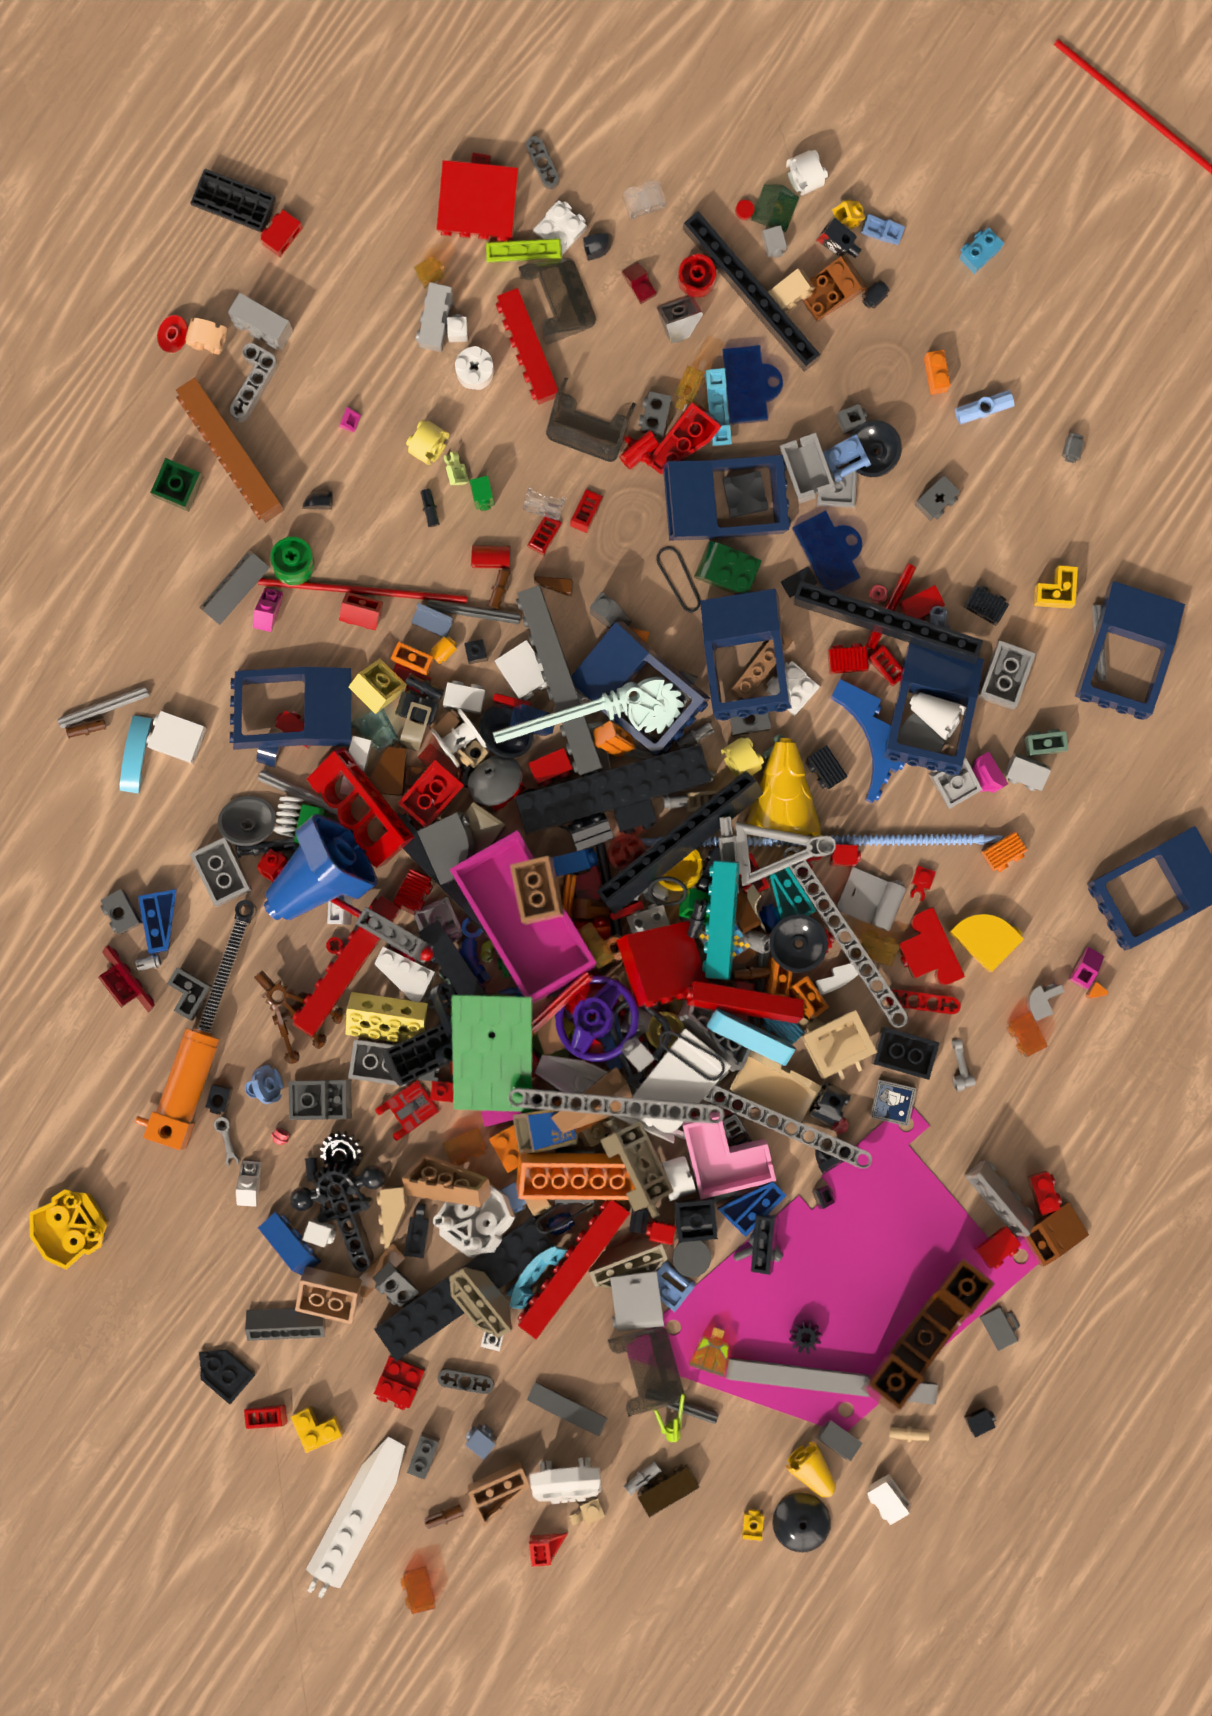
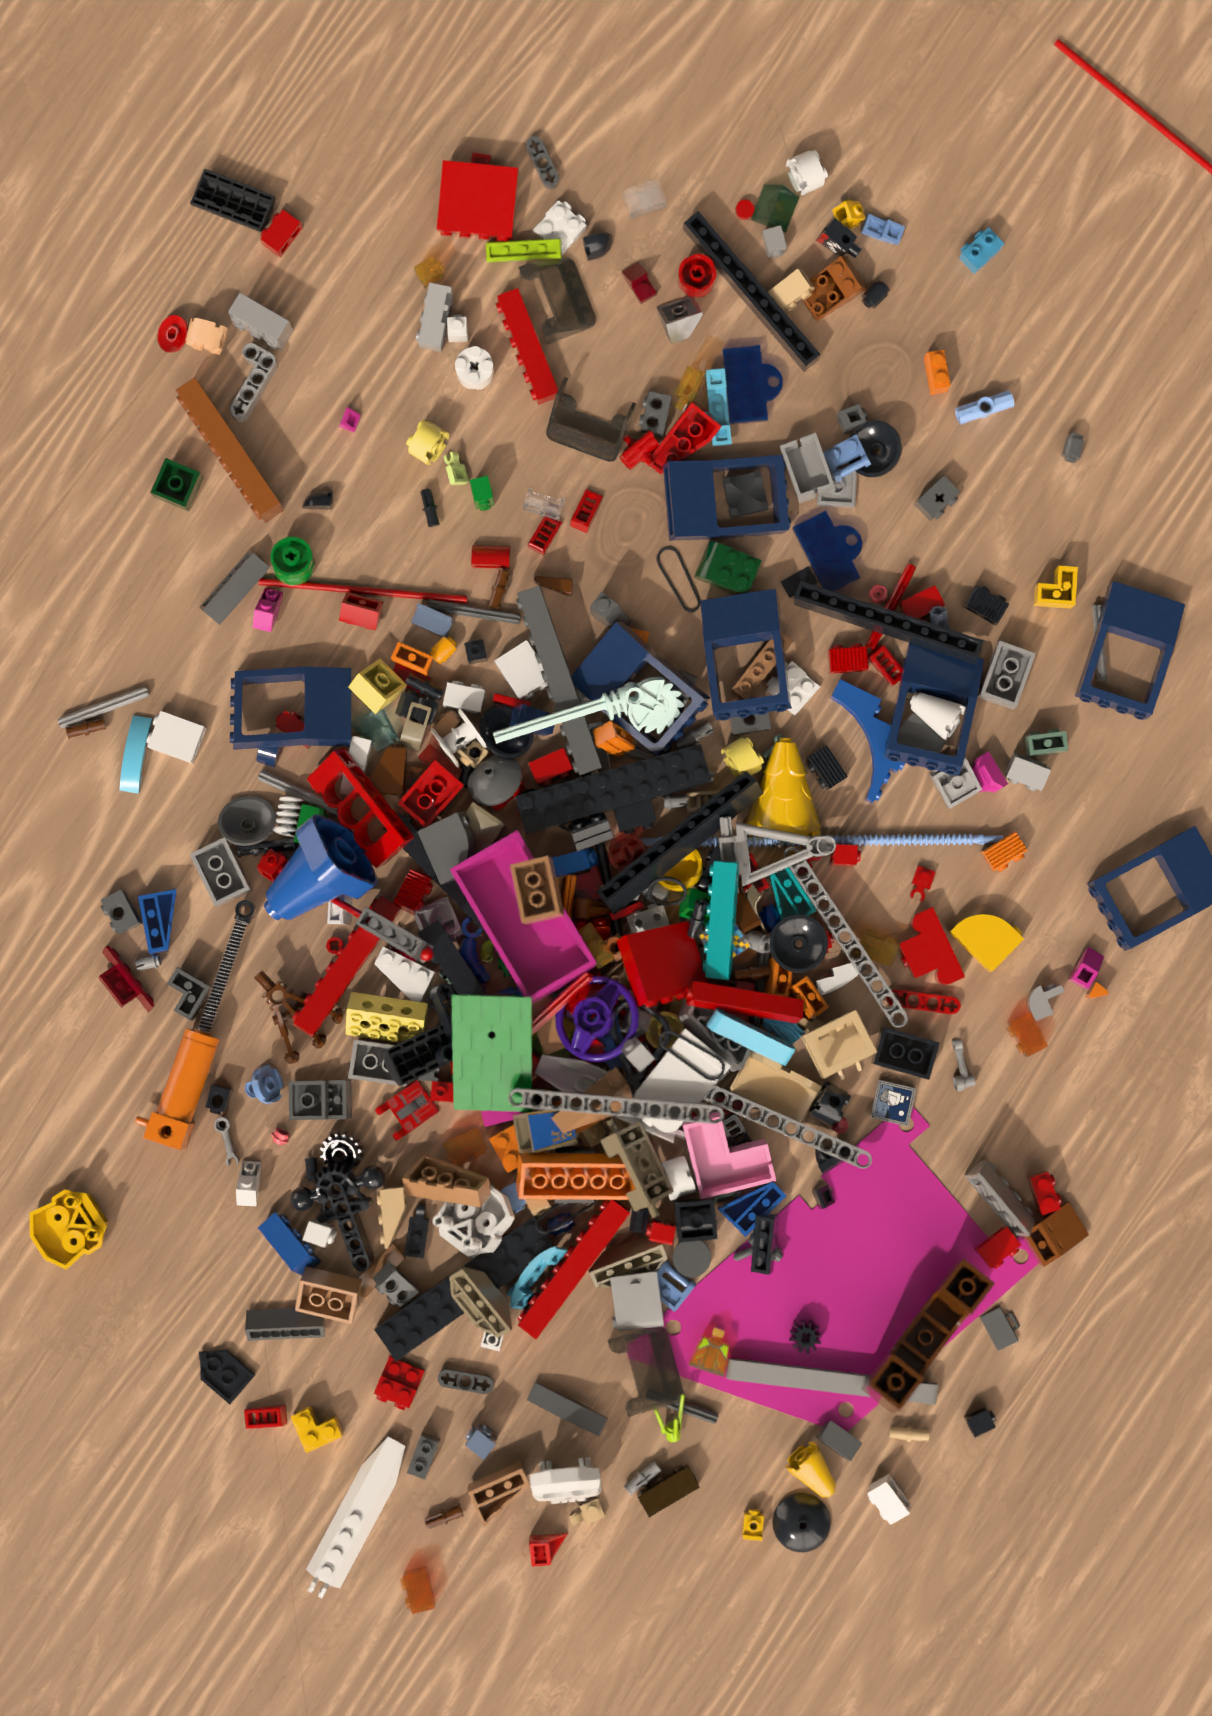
(873, 900): light grey door -> none

